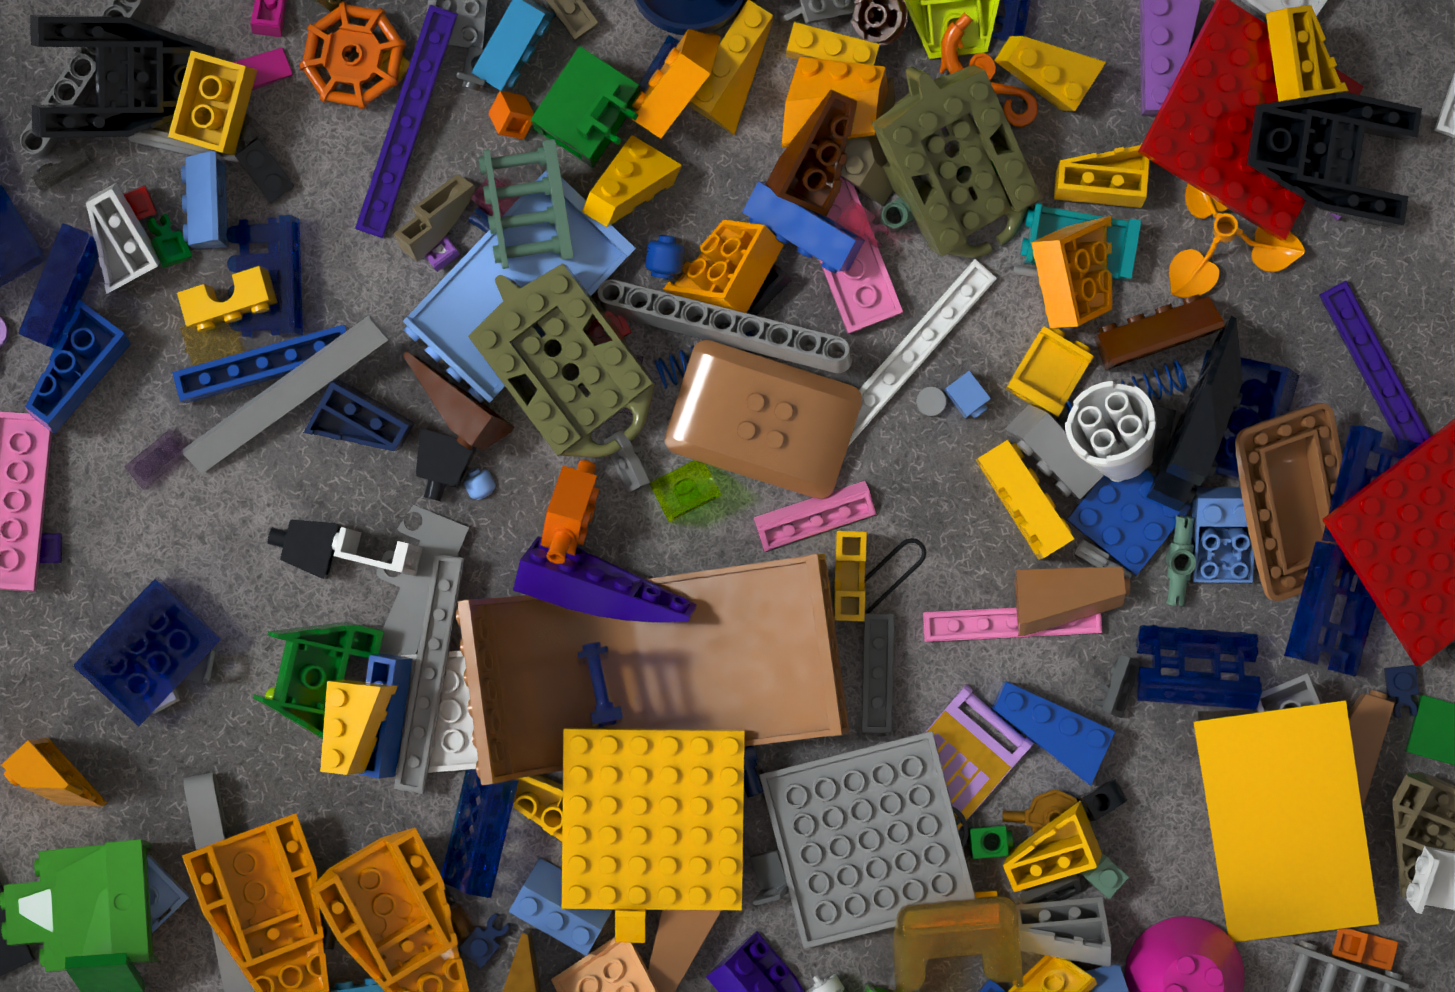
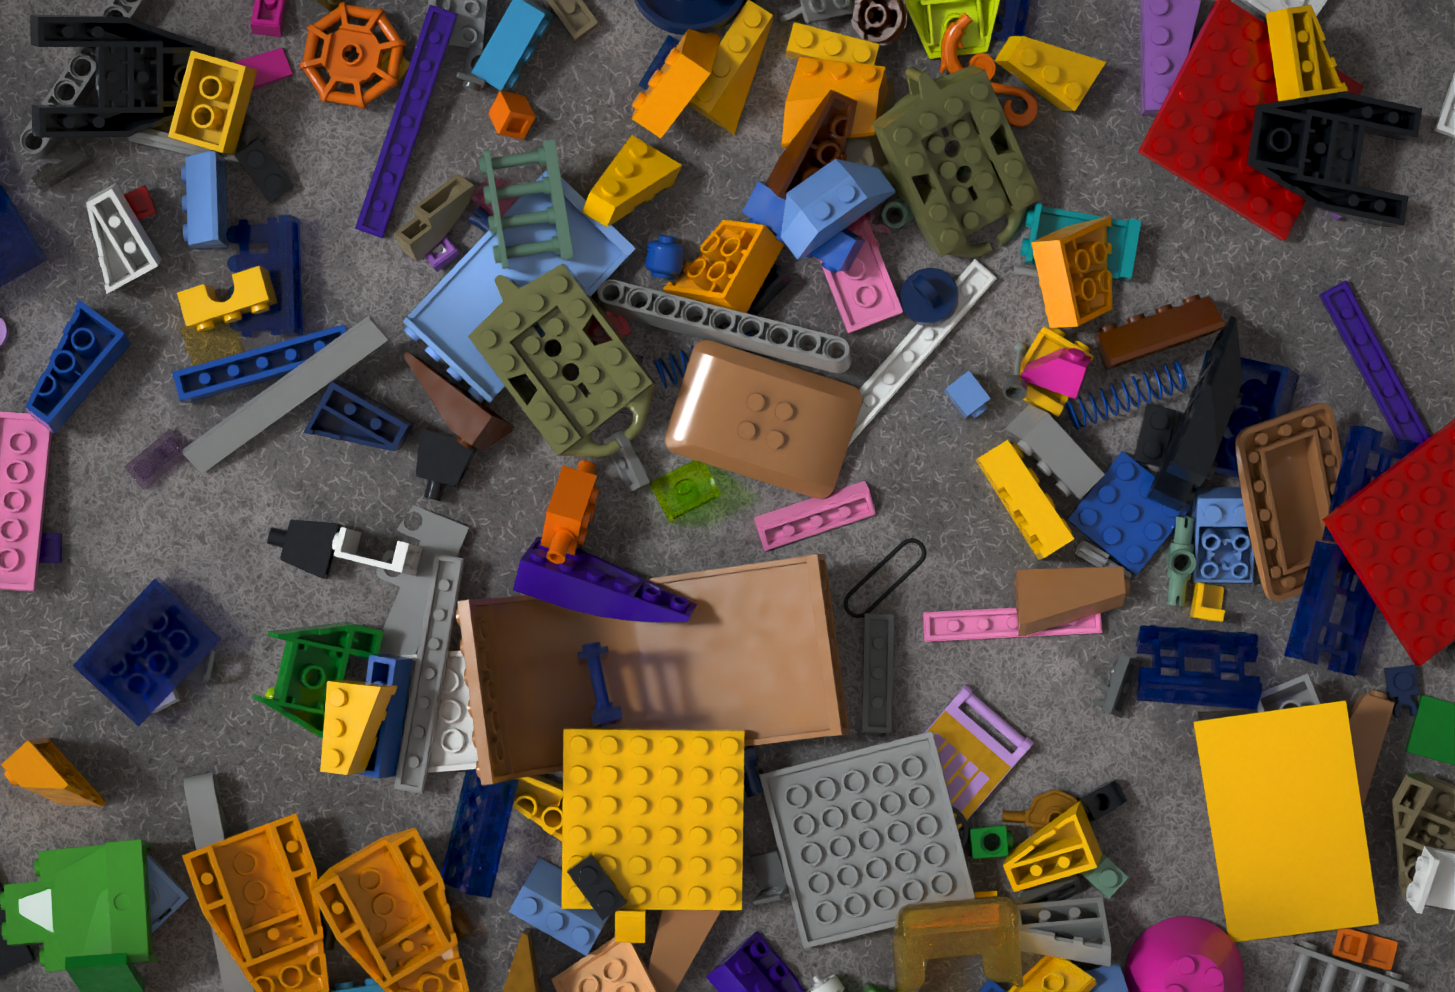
(60, 286): clear blue fence -> none
(168, 245): green plate -> none
(479, 483): light blue piece -> none
(482, 943): dark blue plate -> none
(586, 107): green piece -> none
(596, 886): none -> black plate
(830, 203): none -> medium blue wedge
(850, 576): yellow arch -> none
(929, 296): none -> dark blue tile
(930, 401): light grey tile -> none
(1019, 384): none -> dark grey hinge
(1059, 371): none -> dark pink slope
(1060, 732): blue wedge -> none
(1104, 178): yellow wedge -> none
(1113, 429): white cone -> none
(1195, 275): light orange plant -> none
(1207, 602): none -> yellow panel

